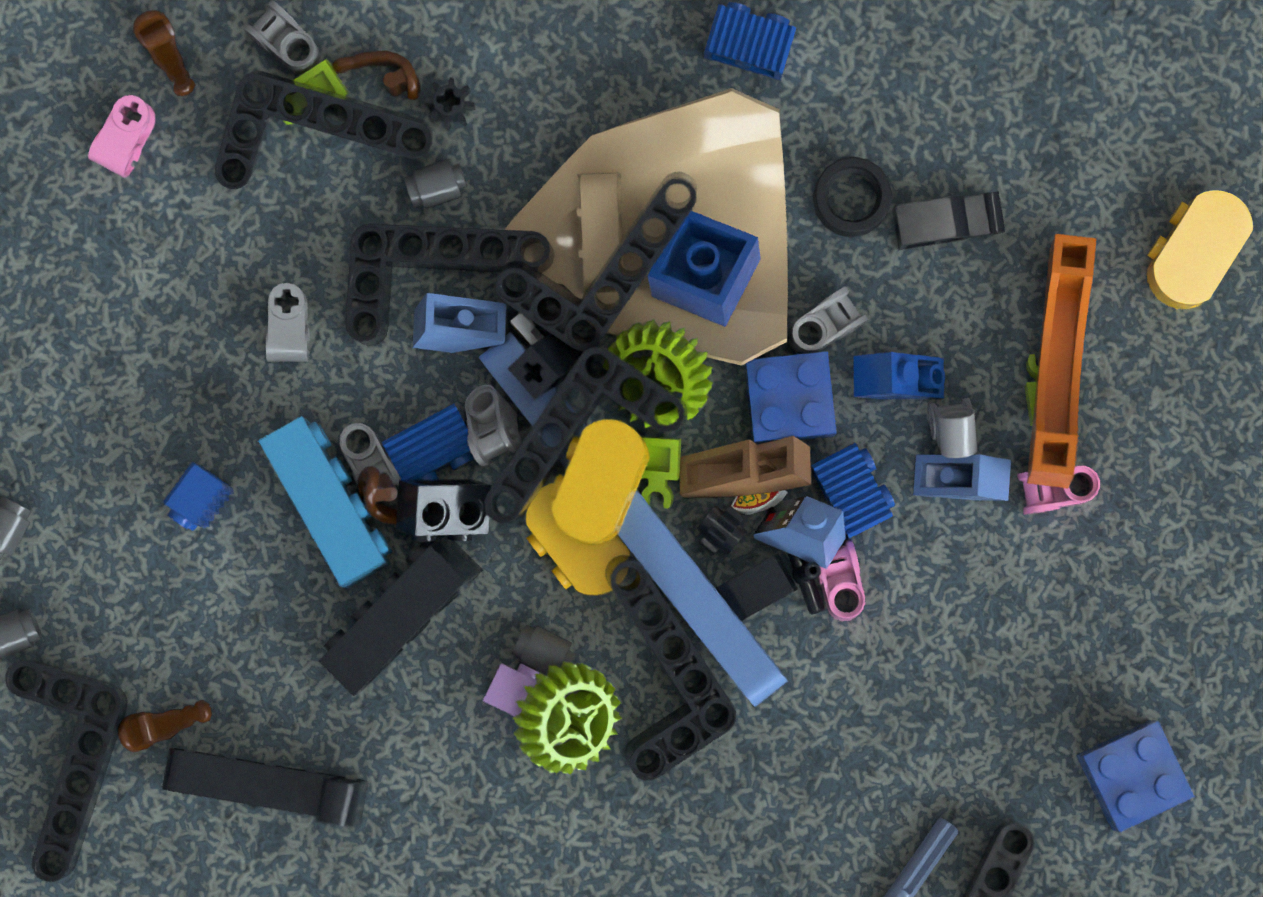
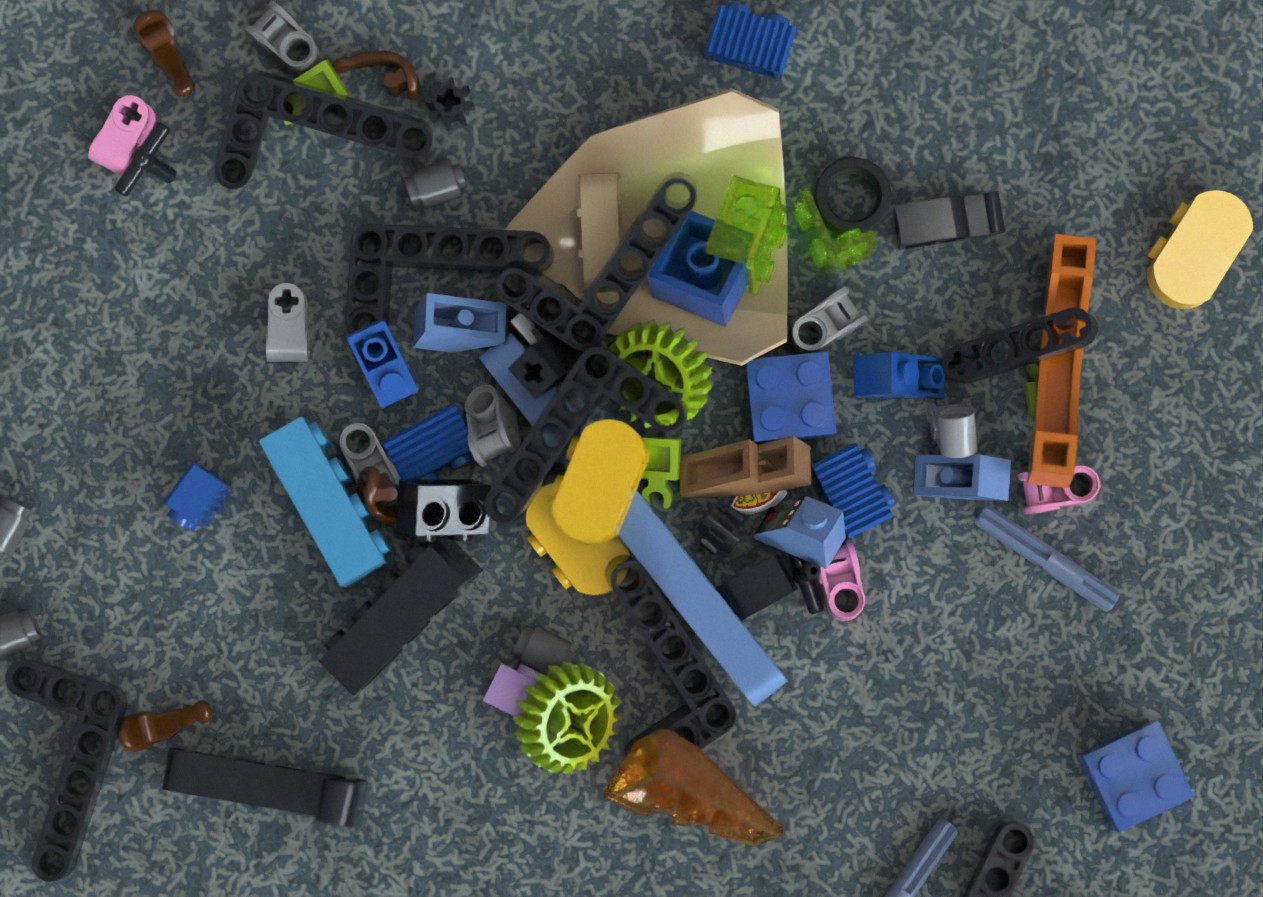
(144, 159): none -> black piece
(382, 363): none -> blue slope
(681, 781): none -> clear orange wedge
(749, 228): none -> clear neon green bracket
(850, 248): none -> clear neon green bracket
(1020, 350): none -> black beam
(1047, 558): none -> sand blue axle

